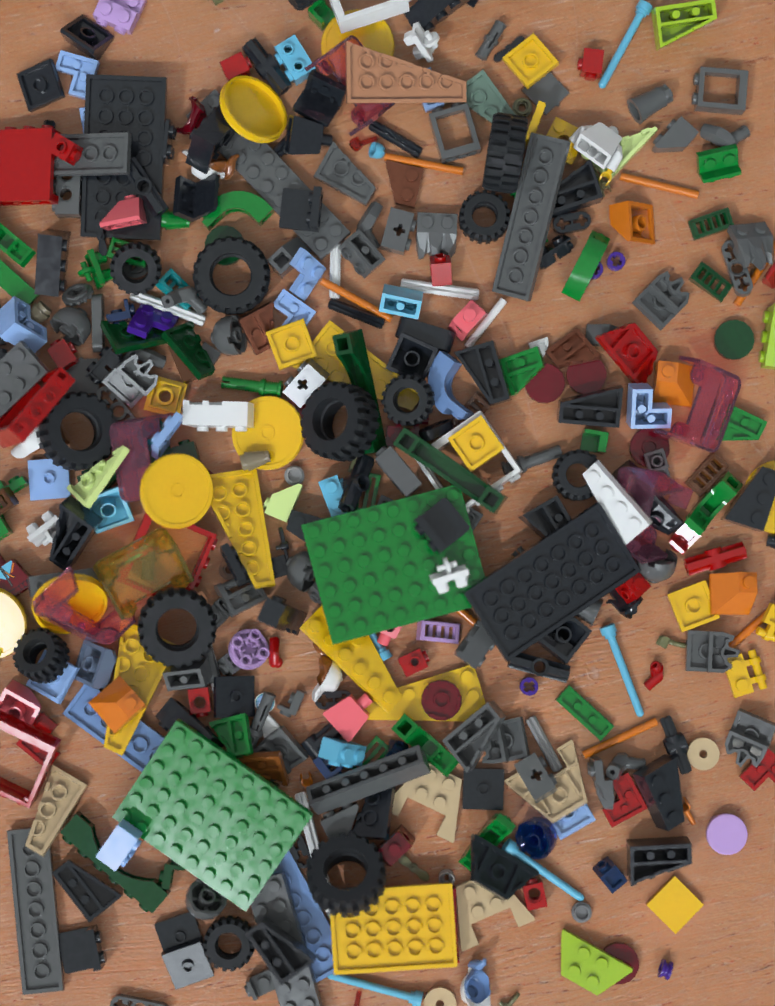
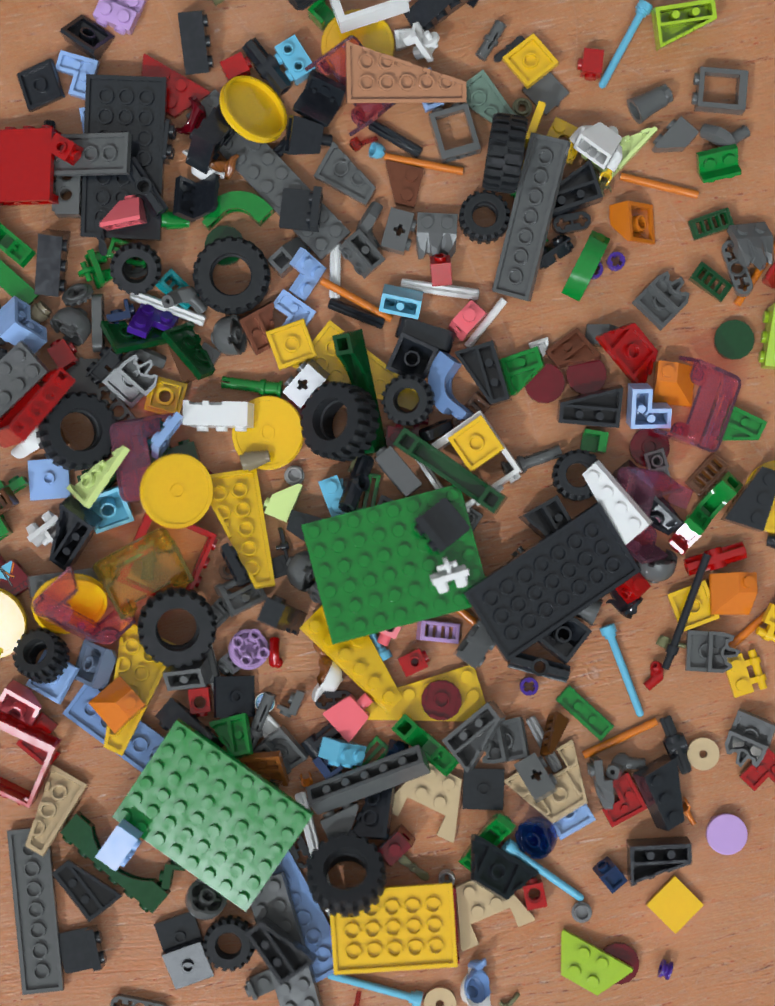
(178, 87): none -> red wing
(195, 42): none -> black wedge
(399, 38): none -> white tile
(554, 729): none -> reddish brown slope
(672, 648): none -> black bar

